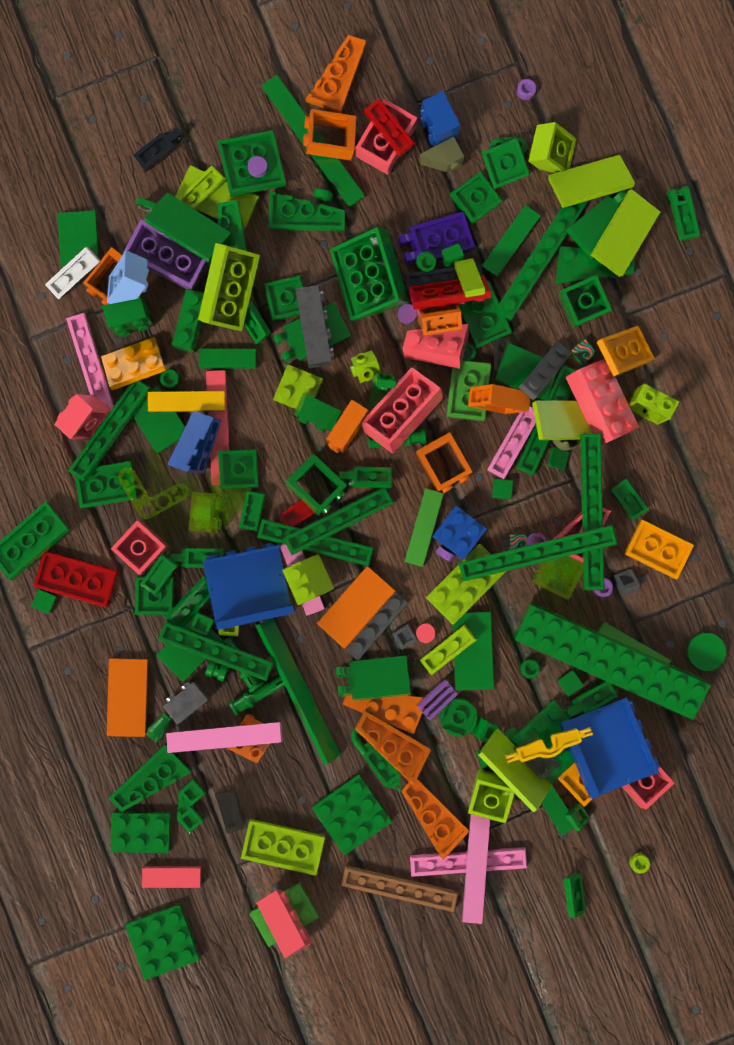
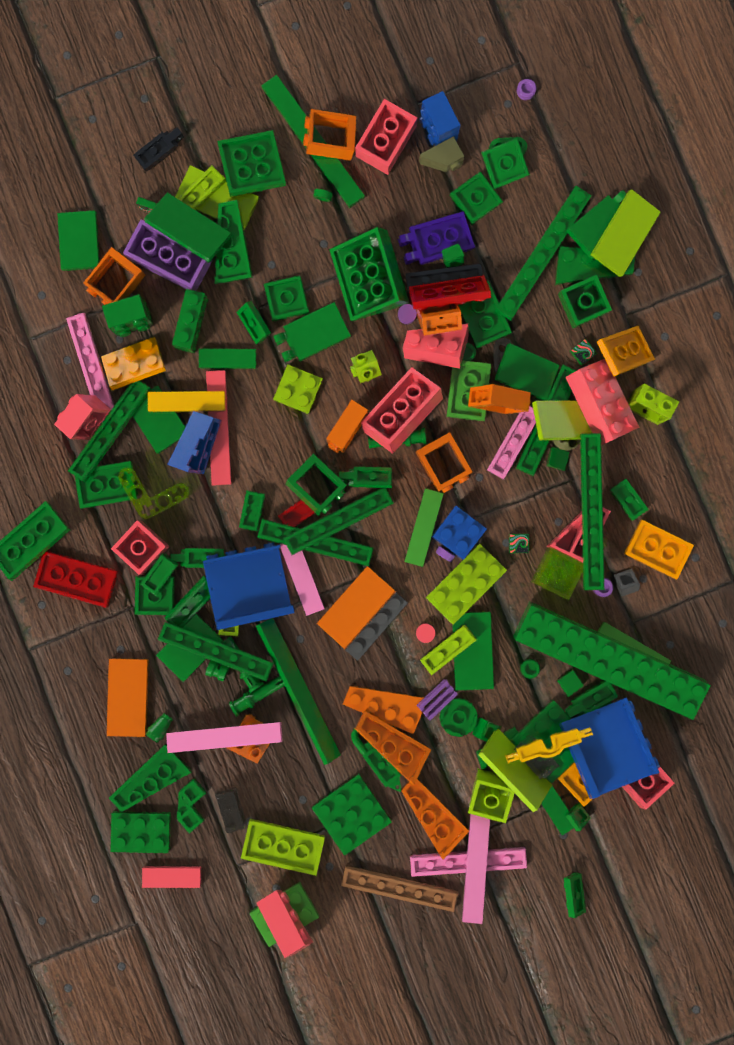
(44, 601): green tile -> none
(72, 272): white plate -> none
(128, 278): light blue slope -> none
(162, 941): green plate -> none
(170, 379): green tile -> none
(186, 702): flat silver brick -> none
(202, 624): green tile -> none
(205, 512): clear neon green brick -> none
(228, 287): lime brick -> none
(238, 469): green tile -> none
(257, 166): medium lavender tile -> none
(302, 215): green wing -> none
(308, 579): lime slope -> none
(313, 326): flat silver brick -> none
(316, 412): green brick -> none
(334, 85): orange wing -> none
(375, 678): green tile -> none
(381, 386): green bracket -> none
(389, 127): red tile -> none
(404, 636): dark grey tile -> none
(426, 261): green tile -> none
(469, 278): lime tile -> none
(502, 489): green tile -> none
(510, 241): green tile -> none
(535, 538): medium lavender tile -> none
(538, 553): green tile -> none
(545, 370): dark grey plate -> none
(552, 148): lime slope -> none
(591, 181): lime tile -> none
(639, 862): lime tile -> none
(683, 213): green plate -> none
(706, 651): green tile -> none

